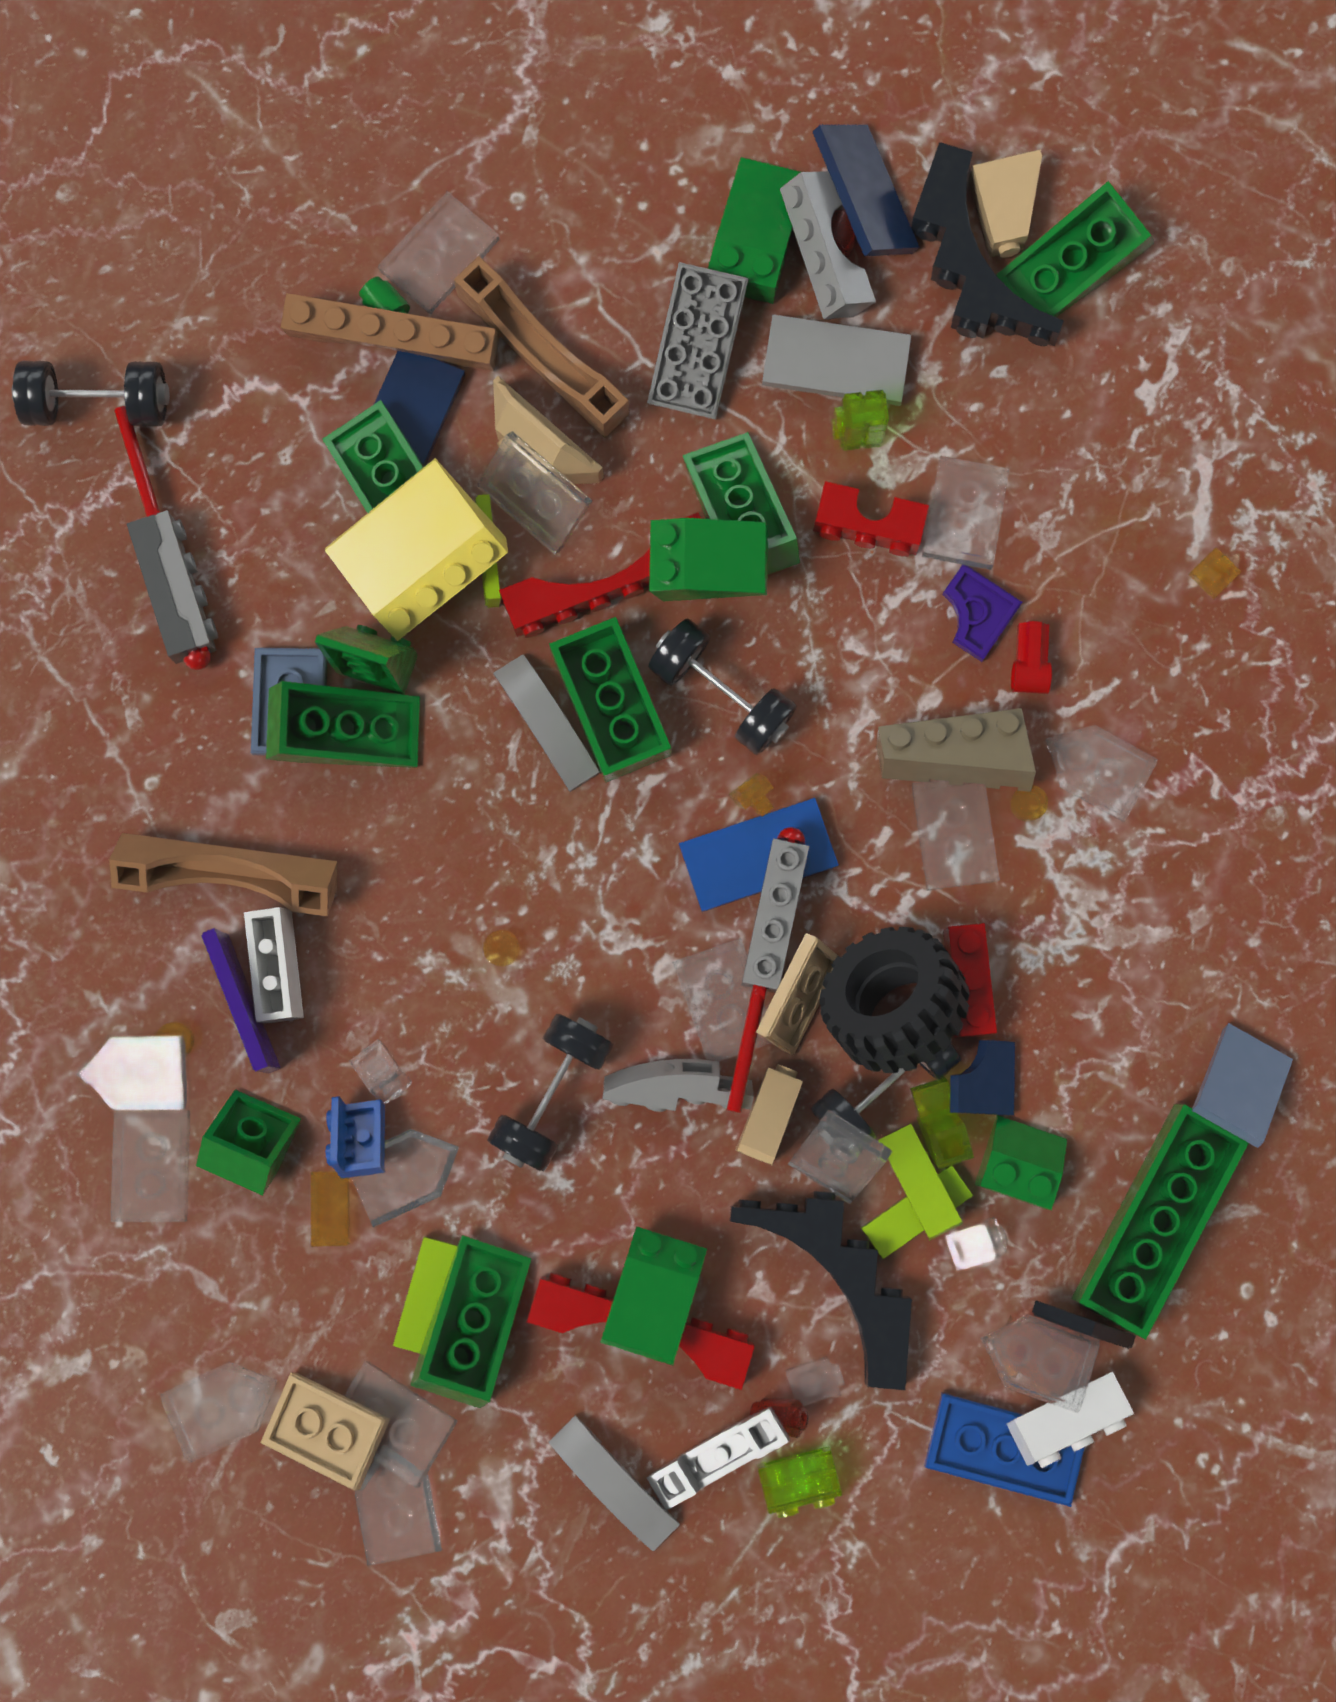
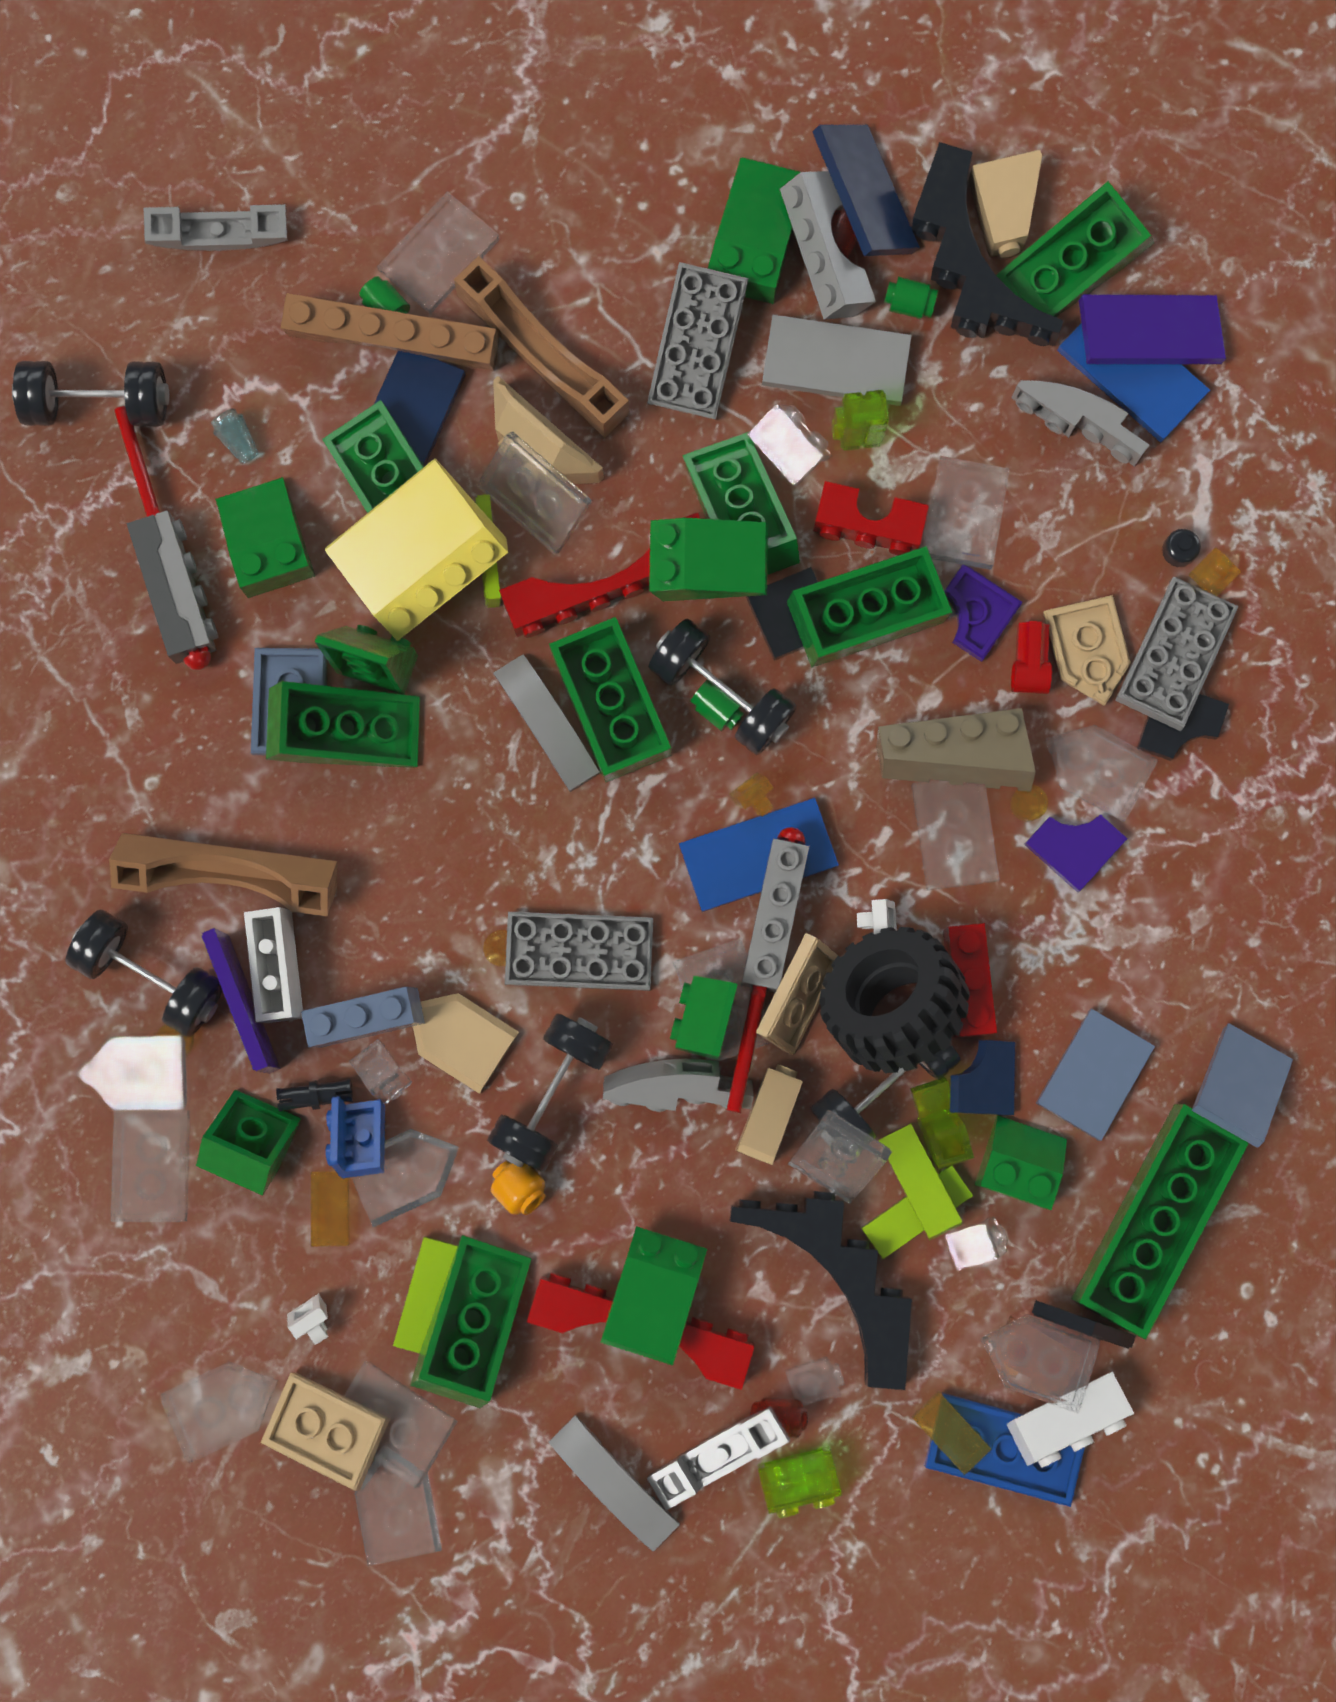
(98, 944): none -> black axle
(215, 230): none -> light grey slope
(235, 435): none -> clear light blue cone
(264, 538): none -> green slope
(309, 1319): none -> white tile
(313, 1094): none -> black pin
(362, 1017): none -> sand blue brick
(462, 1039): none -> tan tile
(518, 1188): none -> light orange head
(578, 951): none -> light grey tile
(704, 1017): none -> green slope
(717, 706): none -> green brick
(774, 614): none -> black tile
(789, 442): none -> clear bracket
(869, 606): none -> green brick
(882, 916): none -> white tile
(911, 298): none -> green brick
(951, 1433): none -> clear yellow tile
(1069, 407): none -> light grey slope
(1075, 851): none -> dark purple tile
(1089, 646): none -> tan tile
(1095, 1074): none -> sand blue tile
(1150, 393): none -> blue tile
(1152, 329): none -> dark purple tile
(1176, 653): none -> light grey tile
(1181, 547): none -> black piece
(1203, 722): none -> black tile

